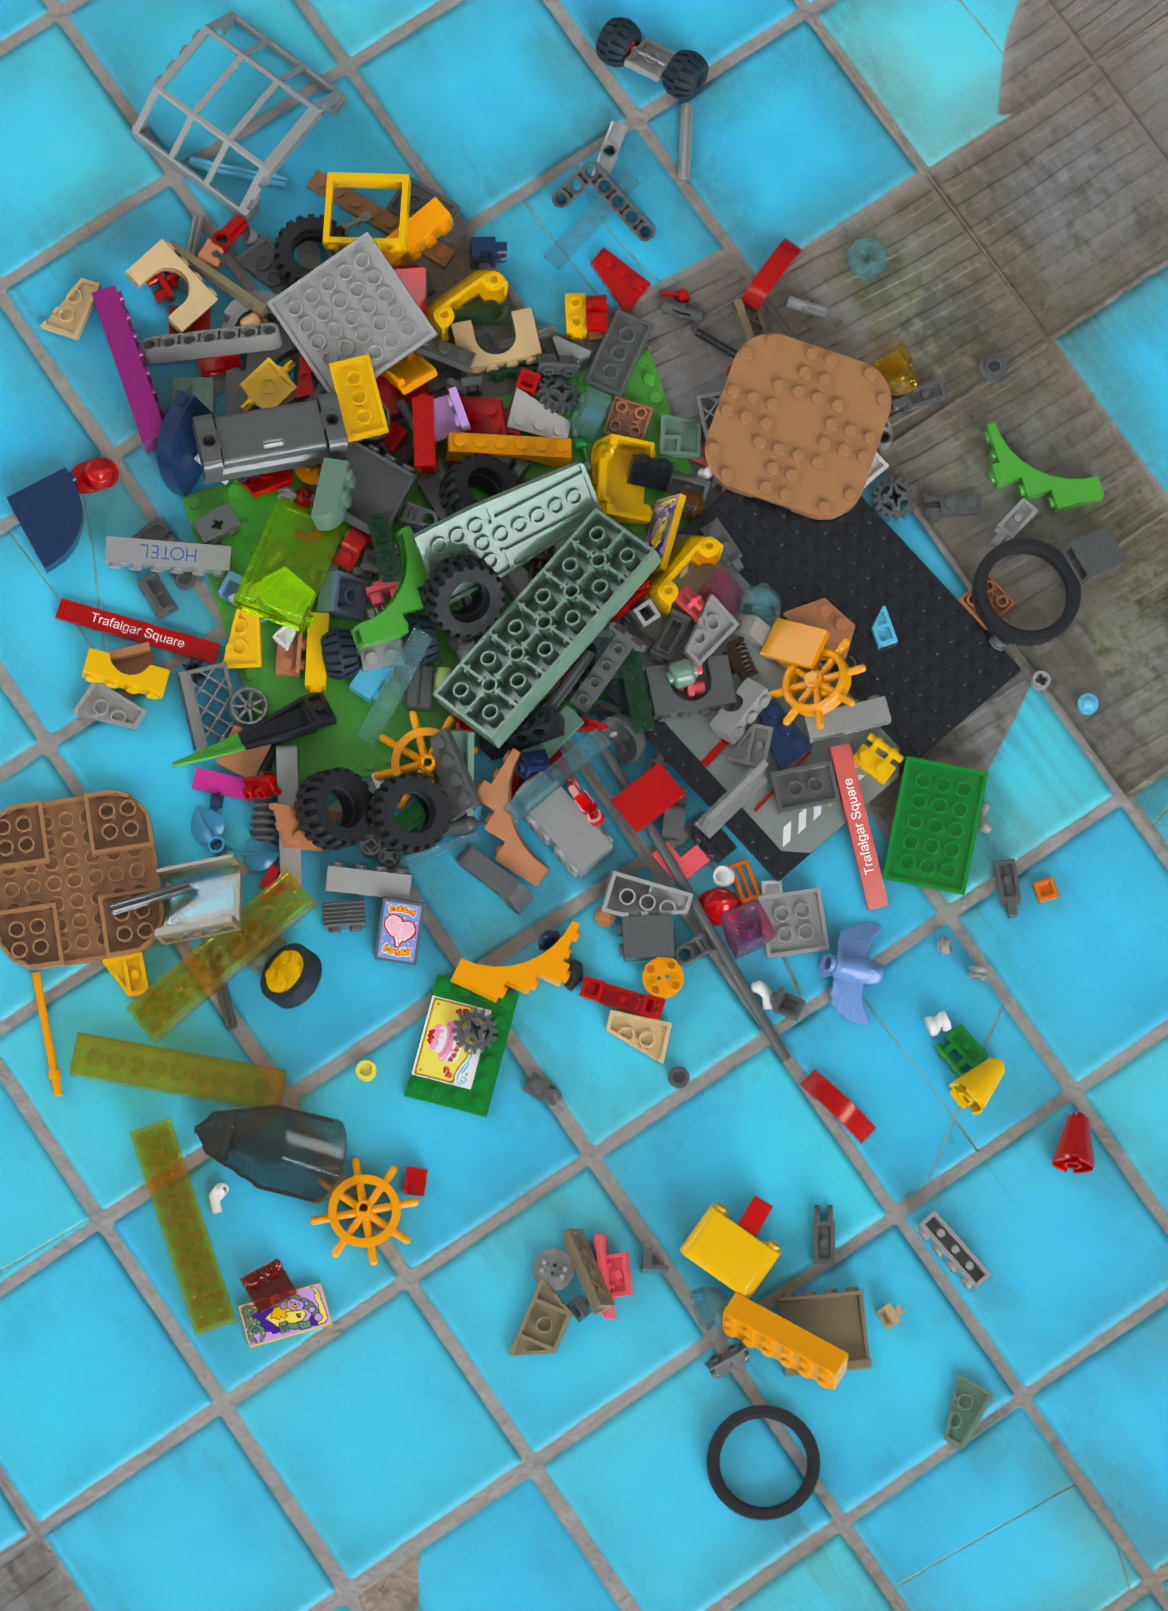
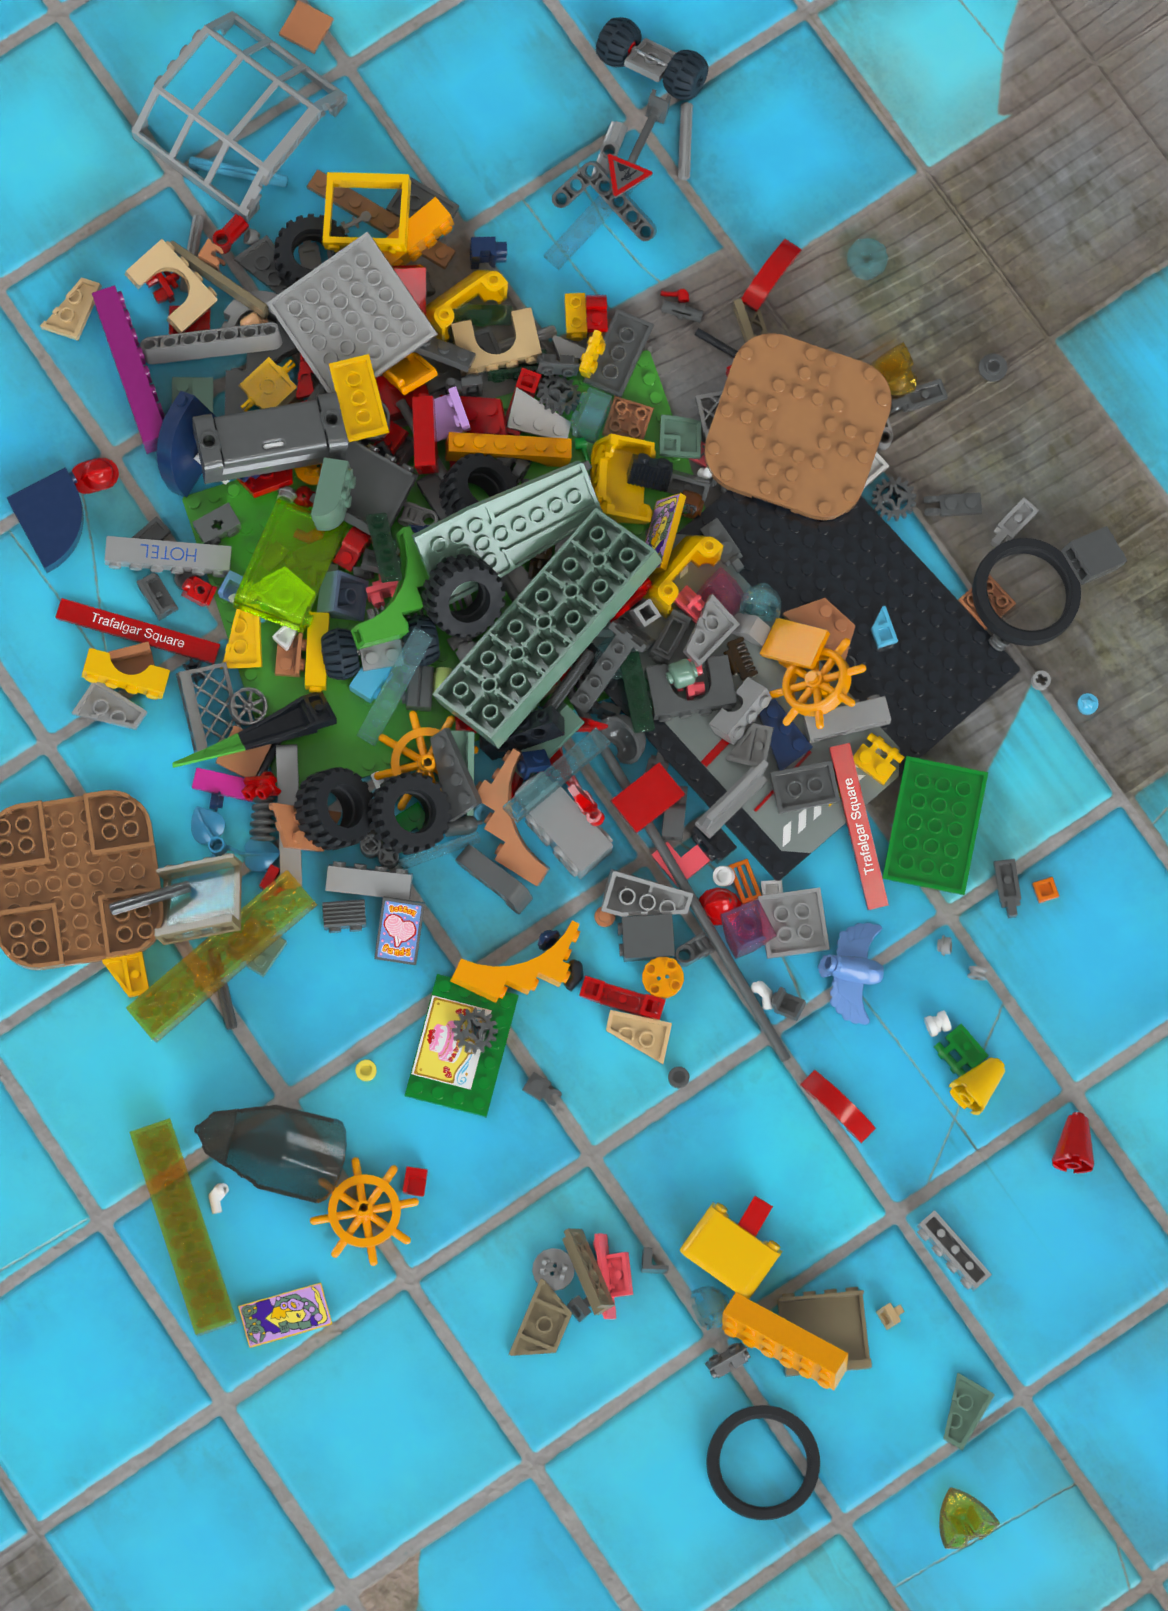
(54, 1073): light orange bar -> none
(176, 1072): clear yellow brick -> none
(190, 591): none -> red brick
(218, 365): red panel -> none
(268, 1285): clear red hinge -> none
(291, 976): black wheel -> none
(306, 26): none -> nougat tile
(589, 358): none -> yellow plate
(621, 280): red wing -> none
(625, 173): none -> dark grey piece
(806, 307): light grey axle -> none
(823, 1237): dark grey hinge -> none
(964, 1519): none -> clear yellow brick
(984, 825): light grey arm -> none
(1033, 484): bright green arch -> none

